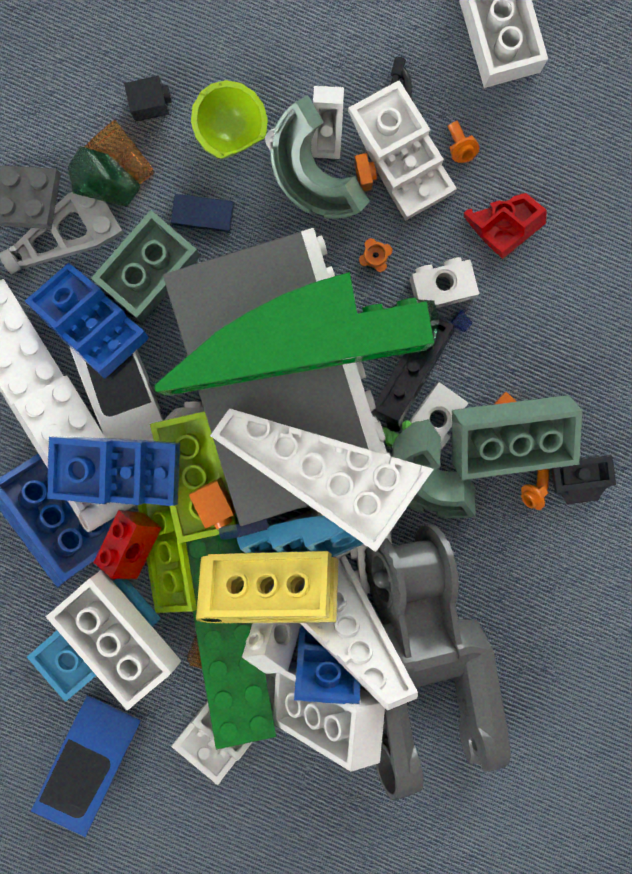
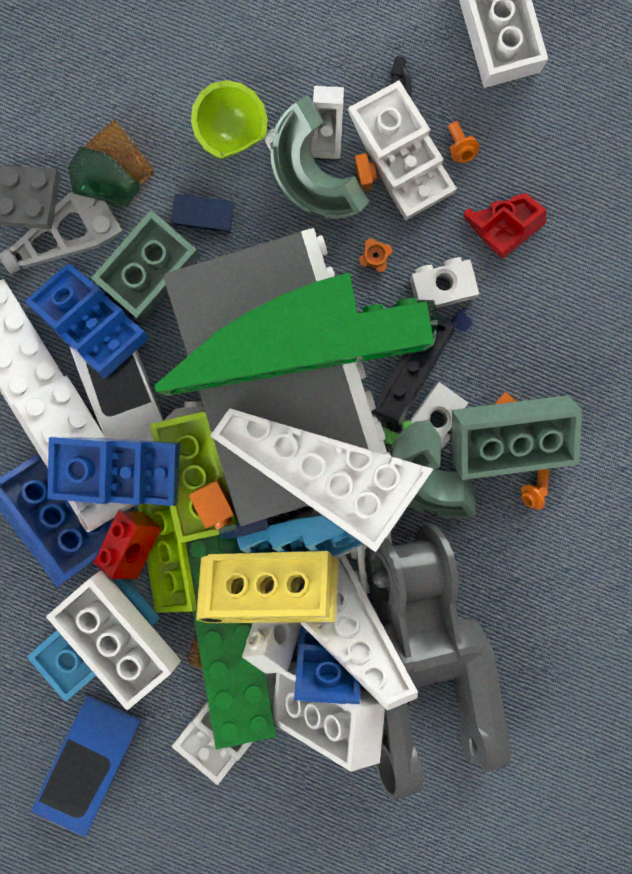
(148, 98): black brick -> none
(586, 480): black slope -> none

